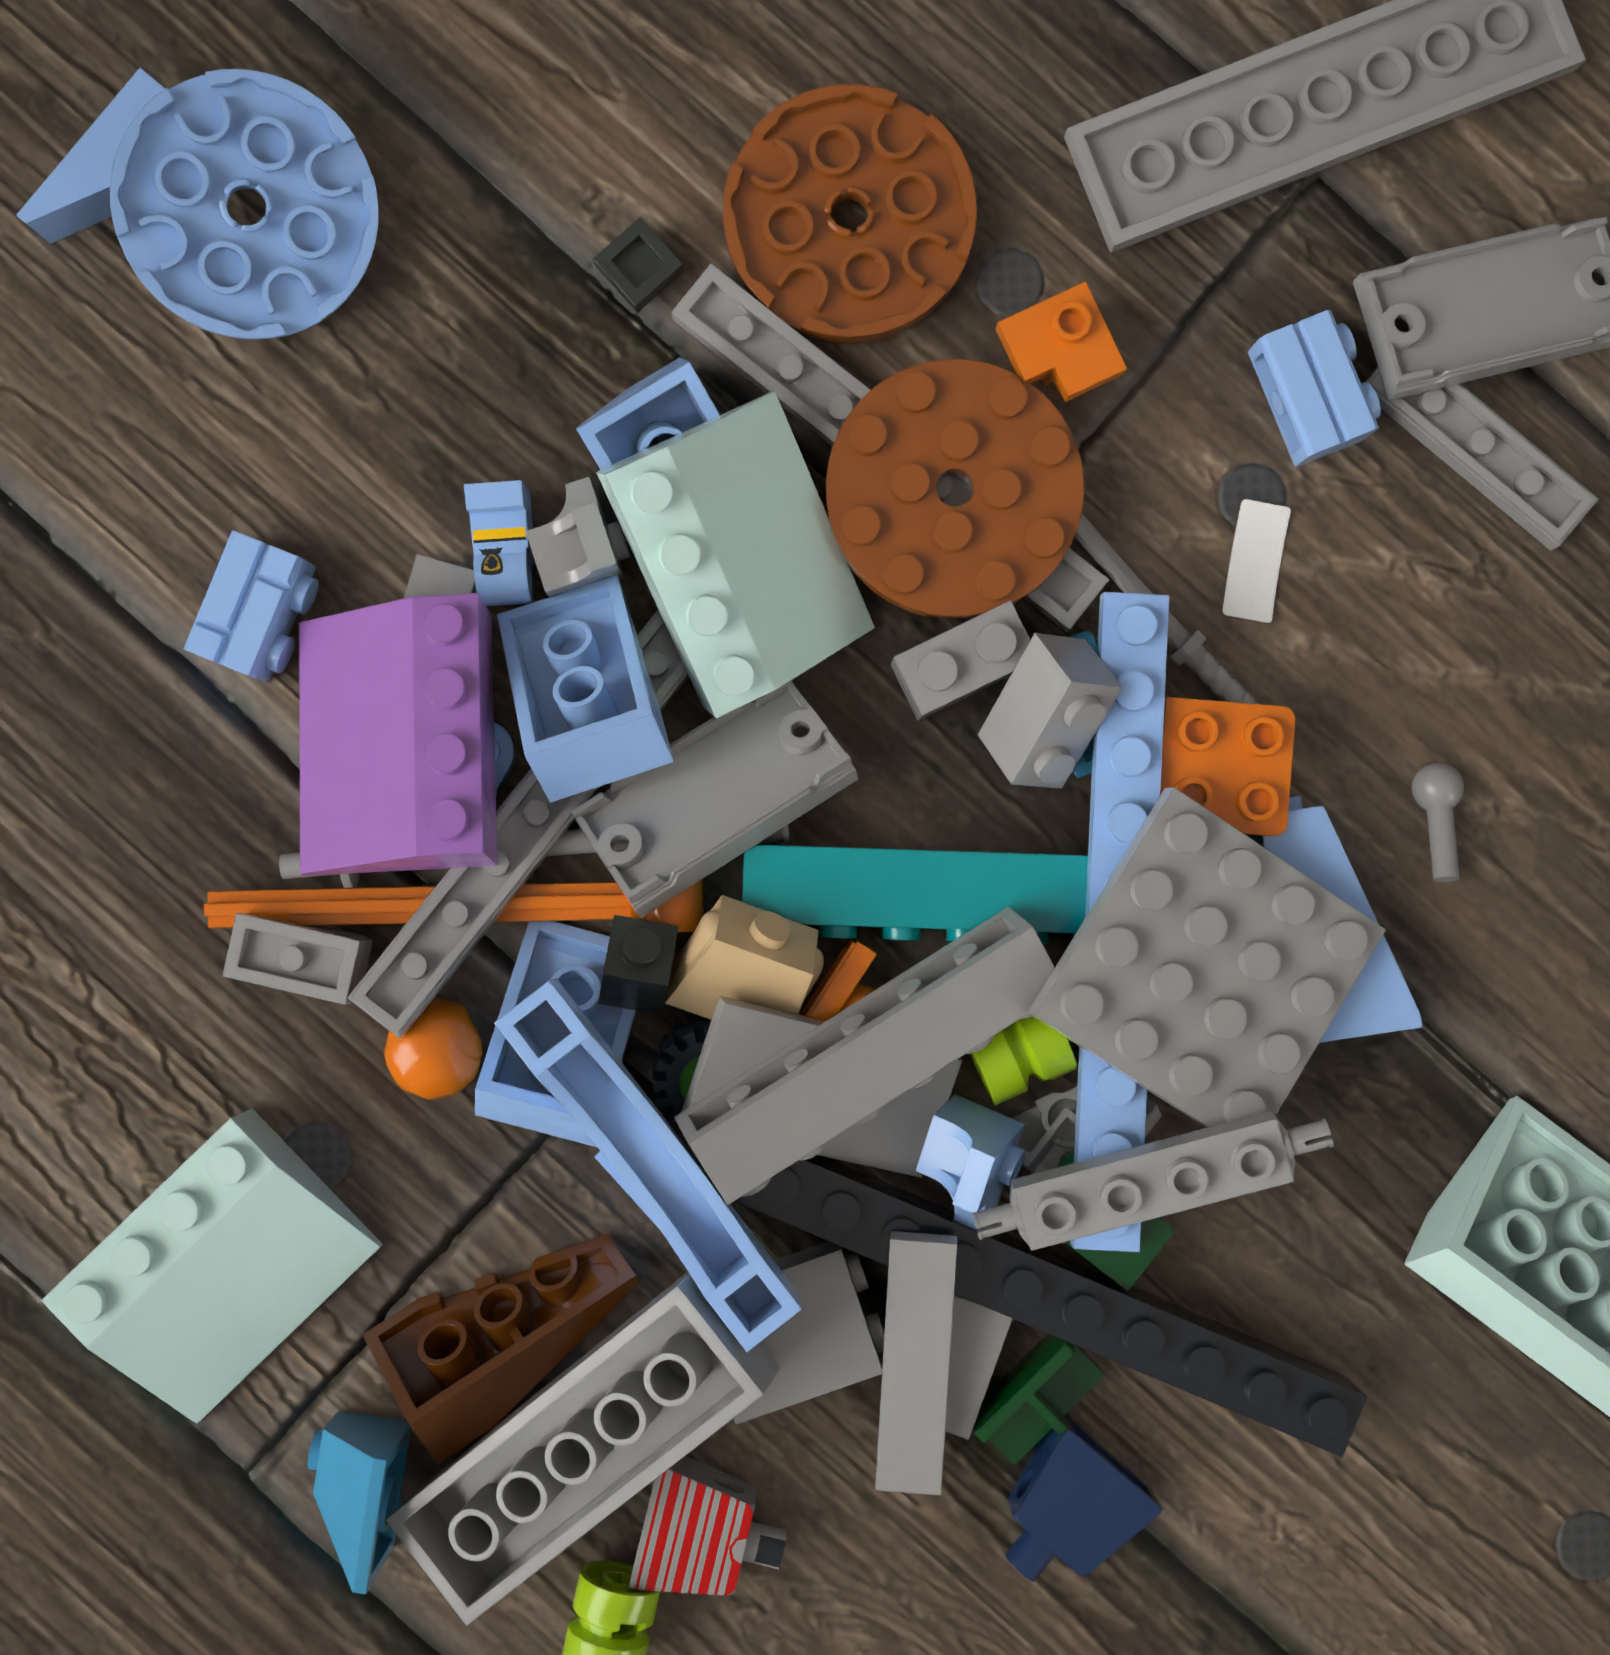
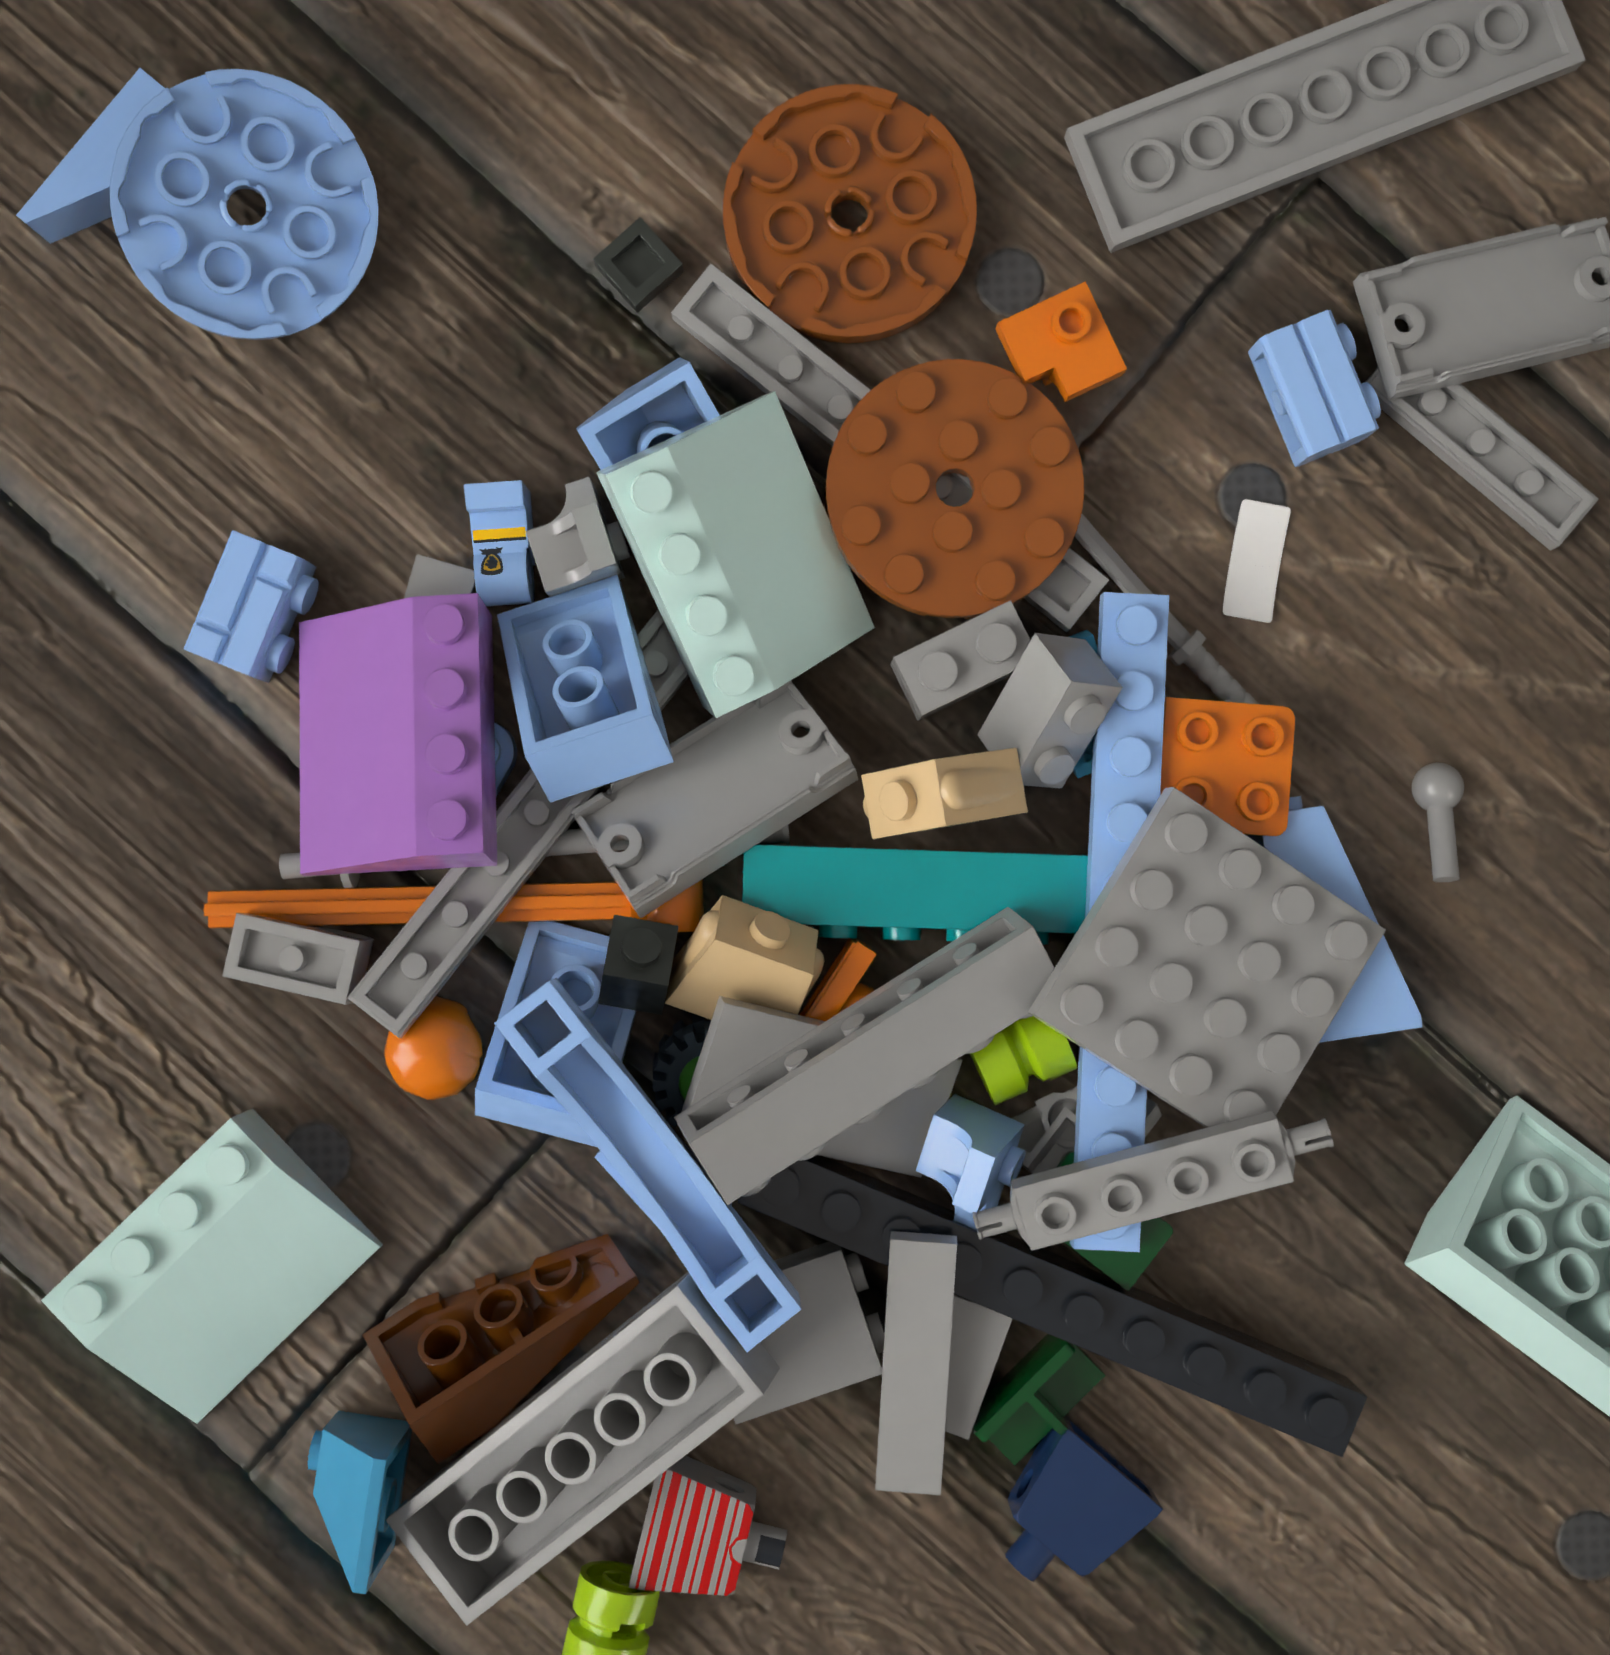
(944, 793): none -> tan torso

